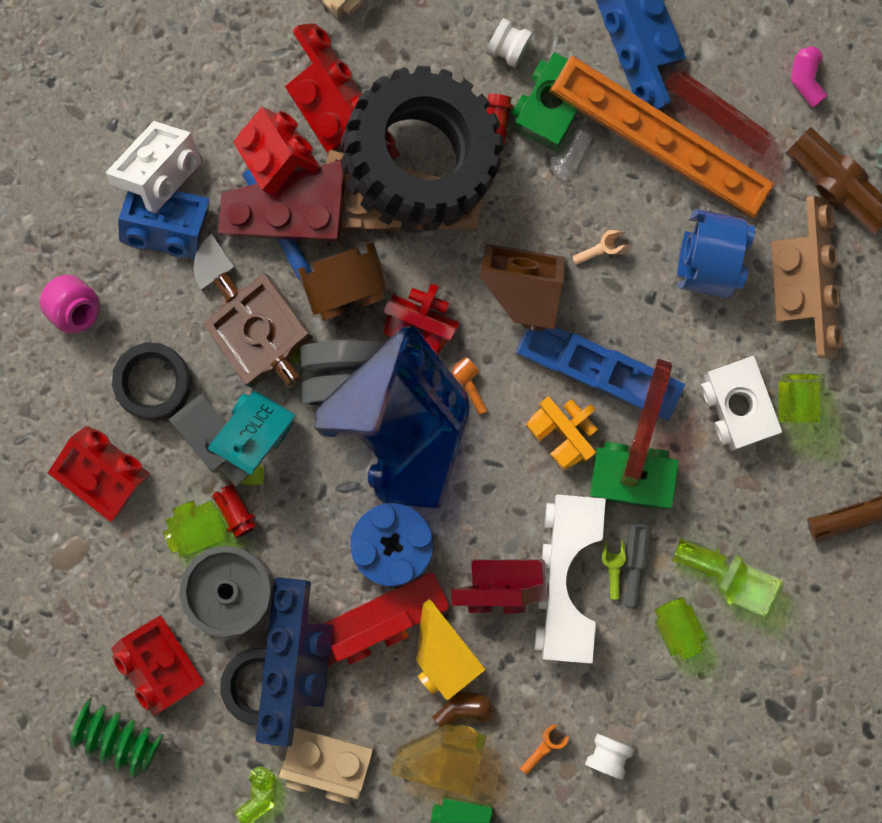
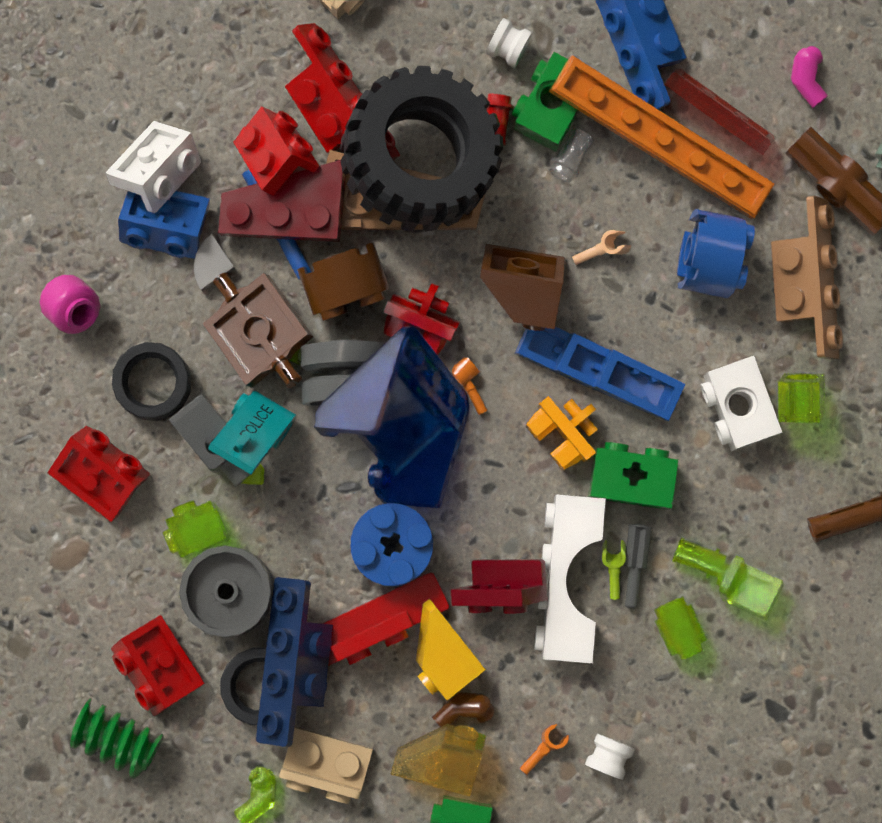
(234, 511): red pin -> none
(646, 423): clear red tile -> none

